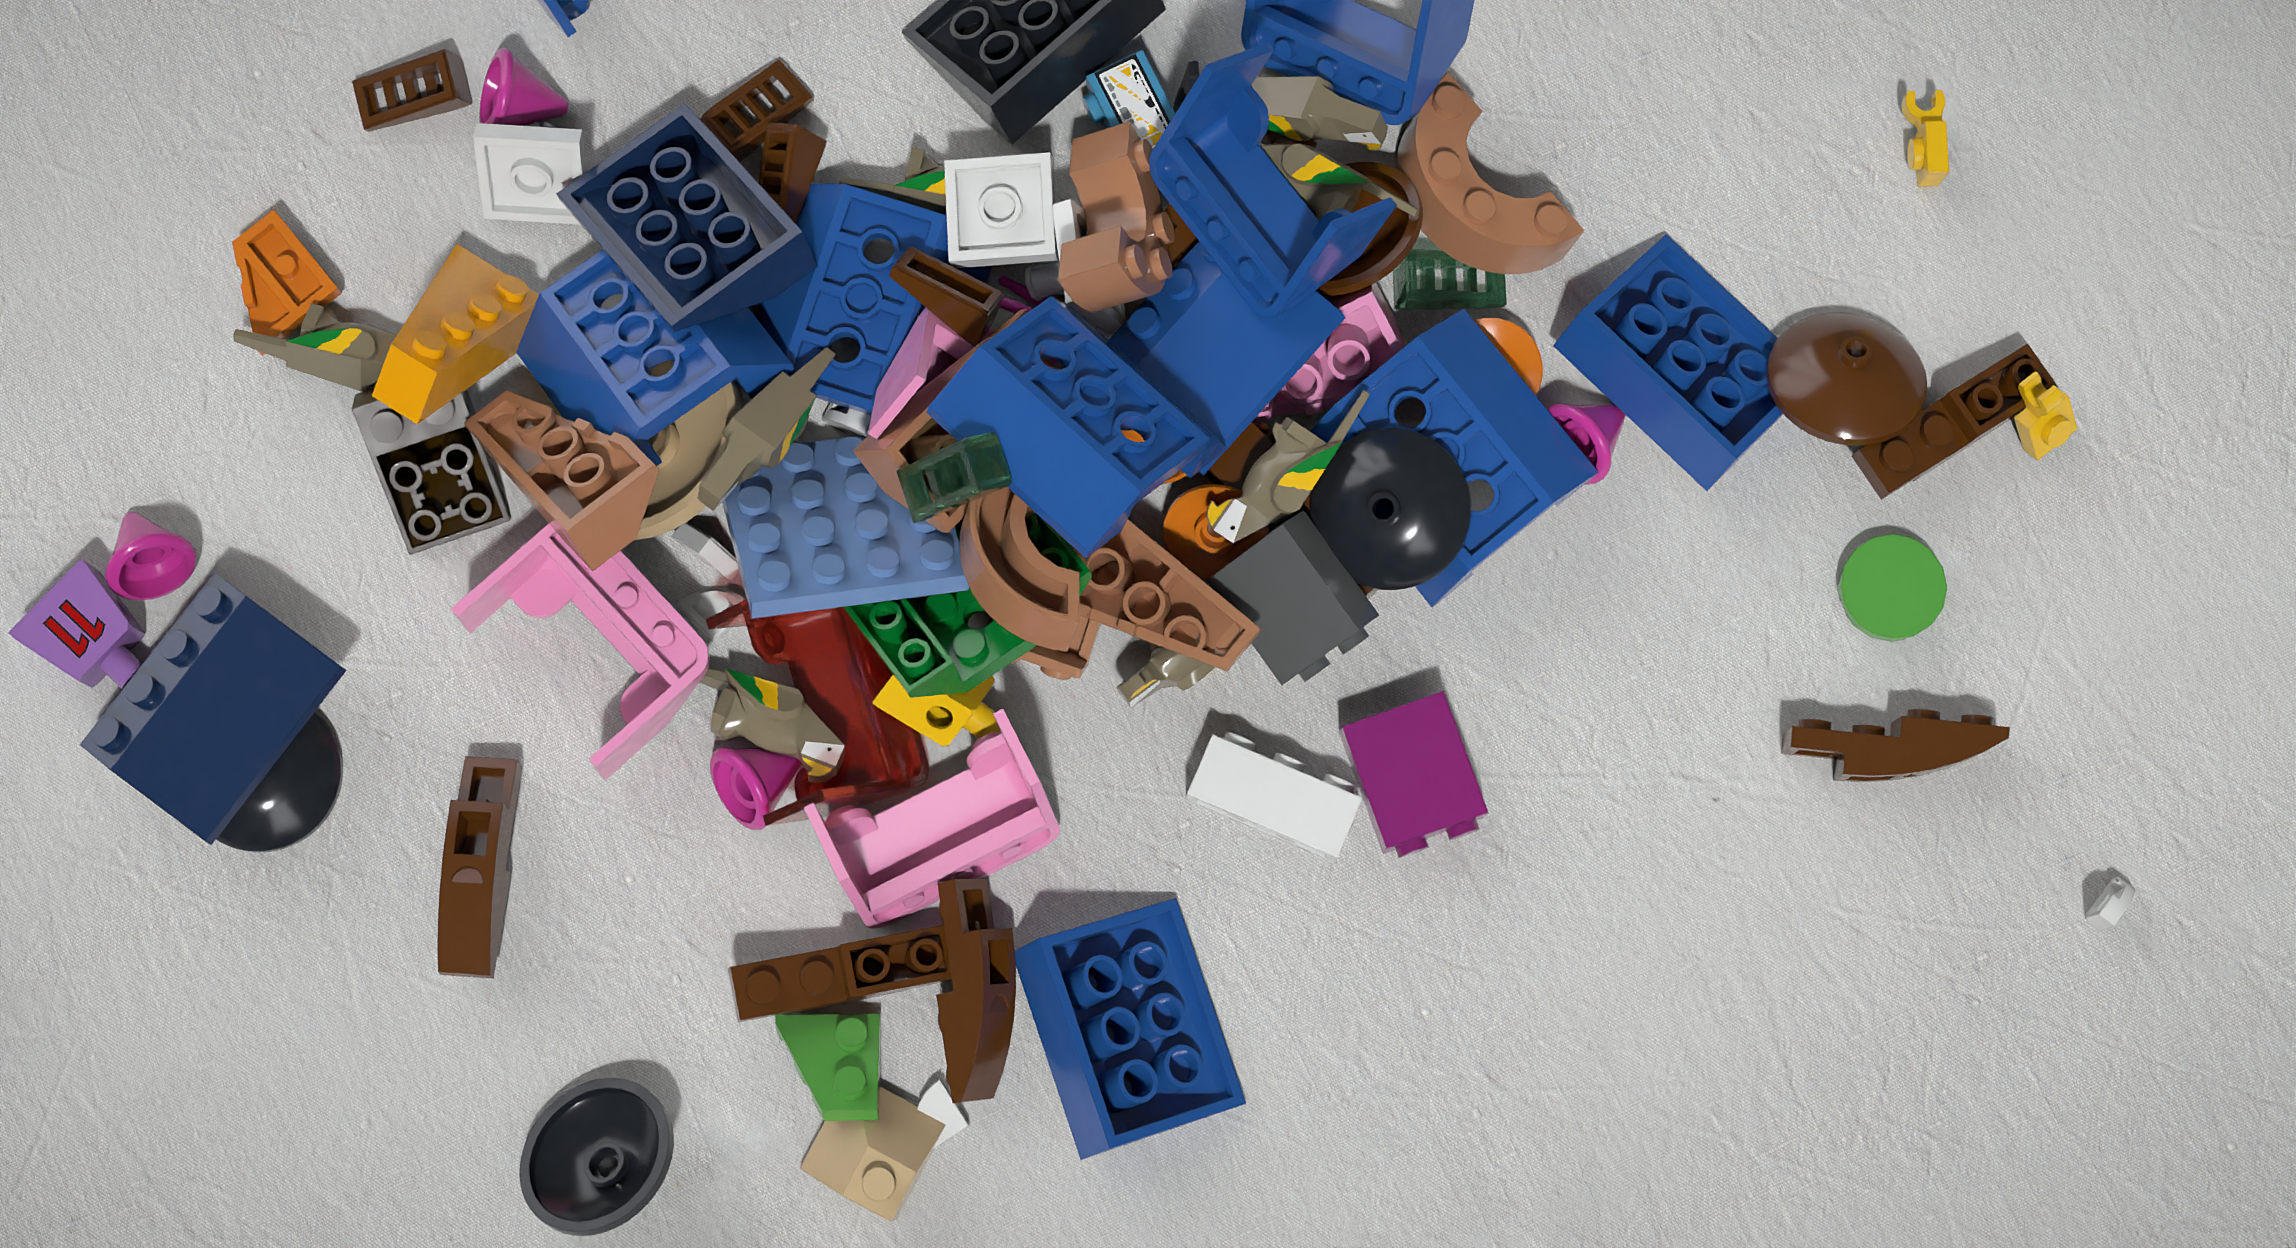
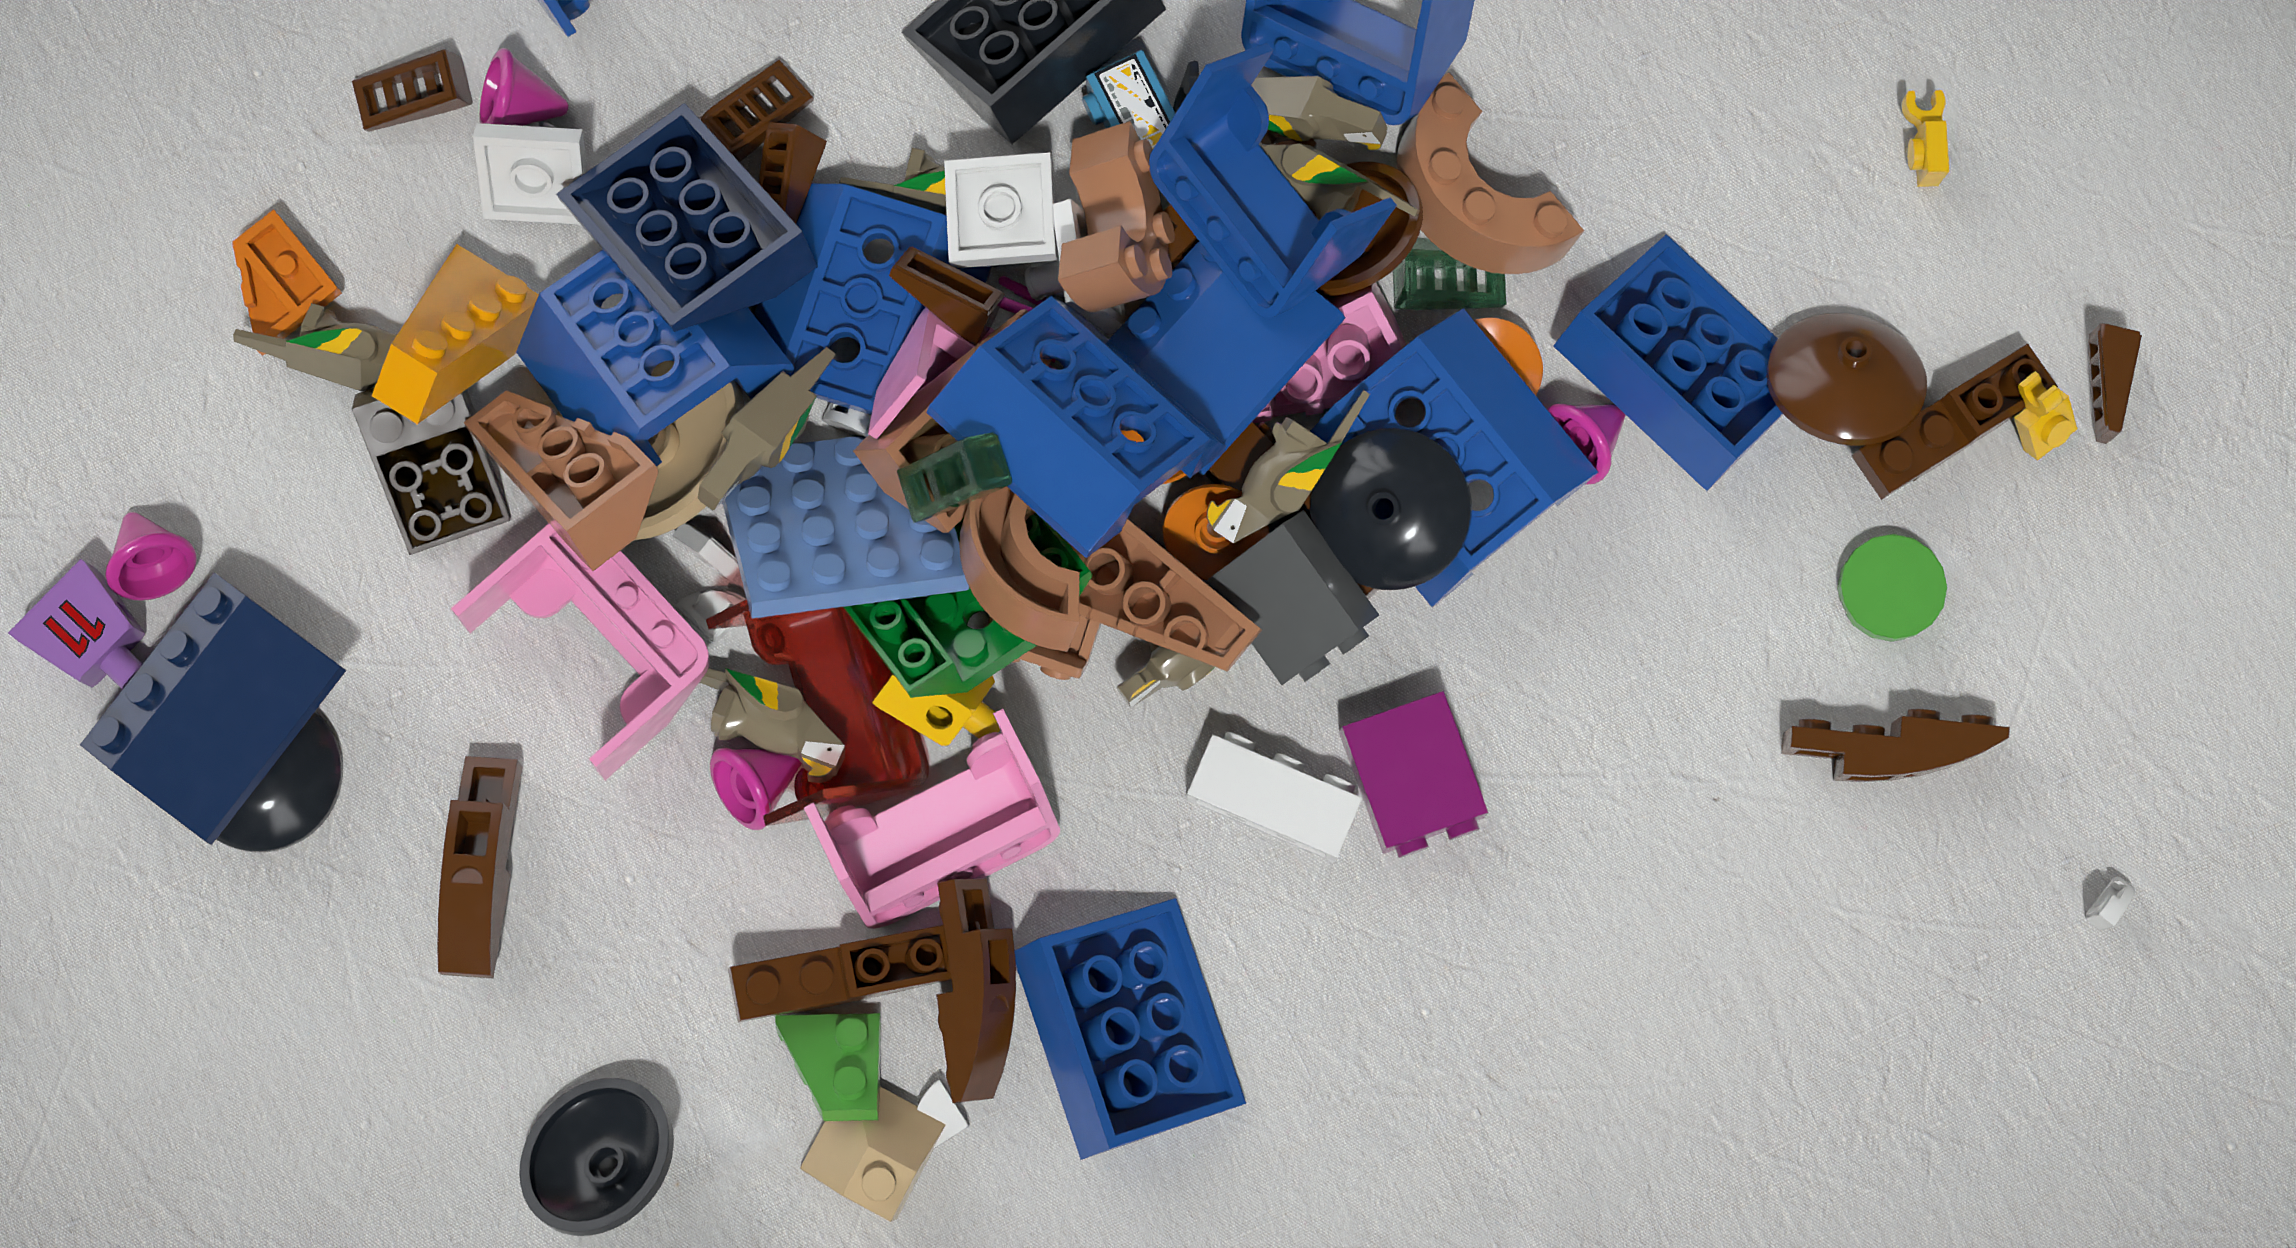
(2112, 368): none -> reddish brown slope

